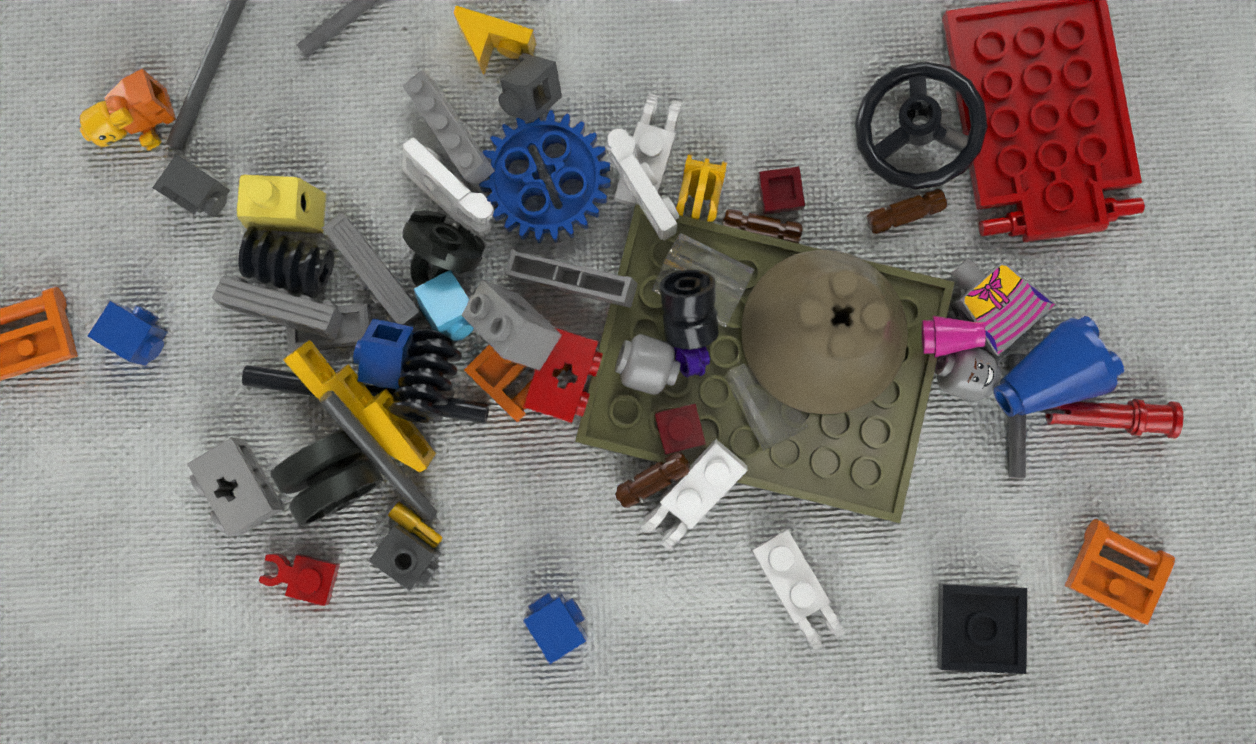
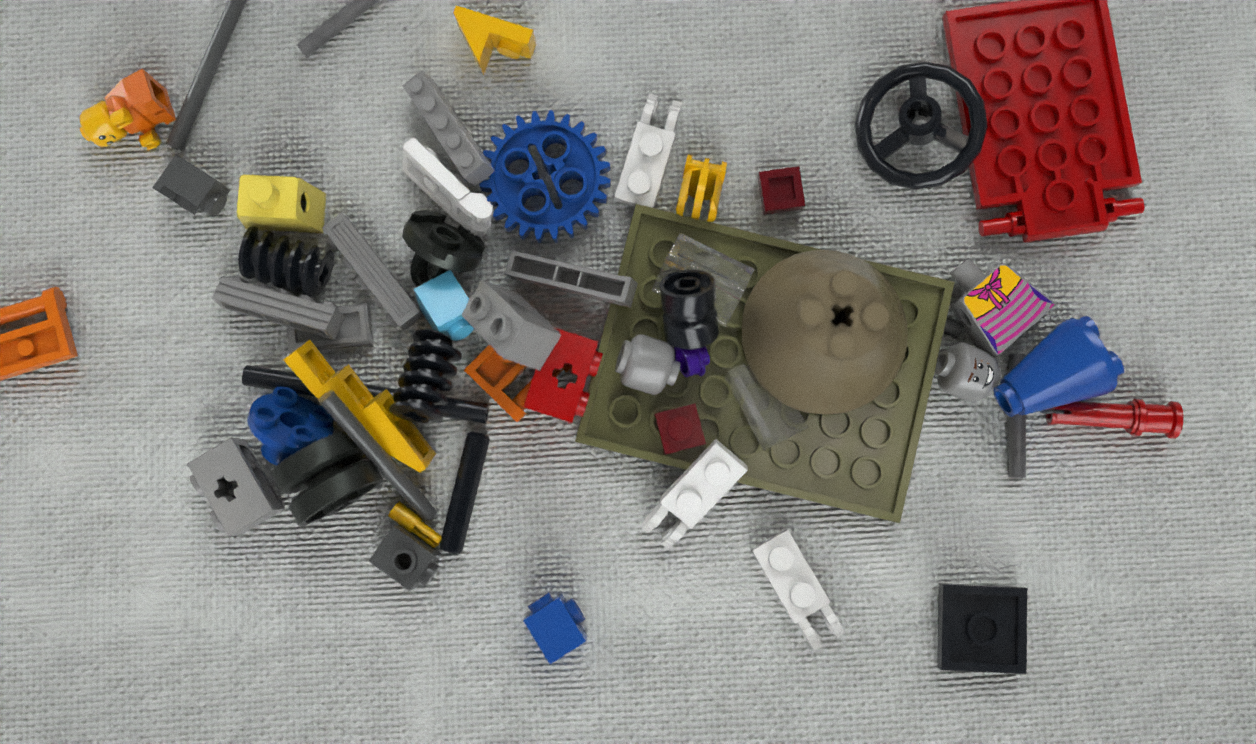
(129, 333): blue brick -> none
(287, 423): none -> blue plate
(307, 578): red plate -> none
(382, 353): blue brick -> none
(464, 492): none -> black axle
(522, 90): dark grey brick -> none
(641, 183): white hinge -> none
(652, 480): reddish brown axle -> none
(763, 225): reddish brown axle -> none
(906, 211): reddish brown axle -> none
(949, 335): dark pink cone -> none
(1114, 584): orange plate -> none

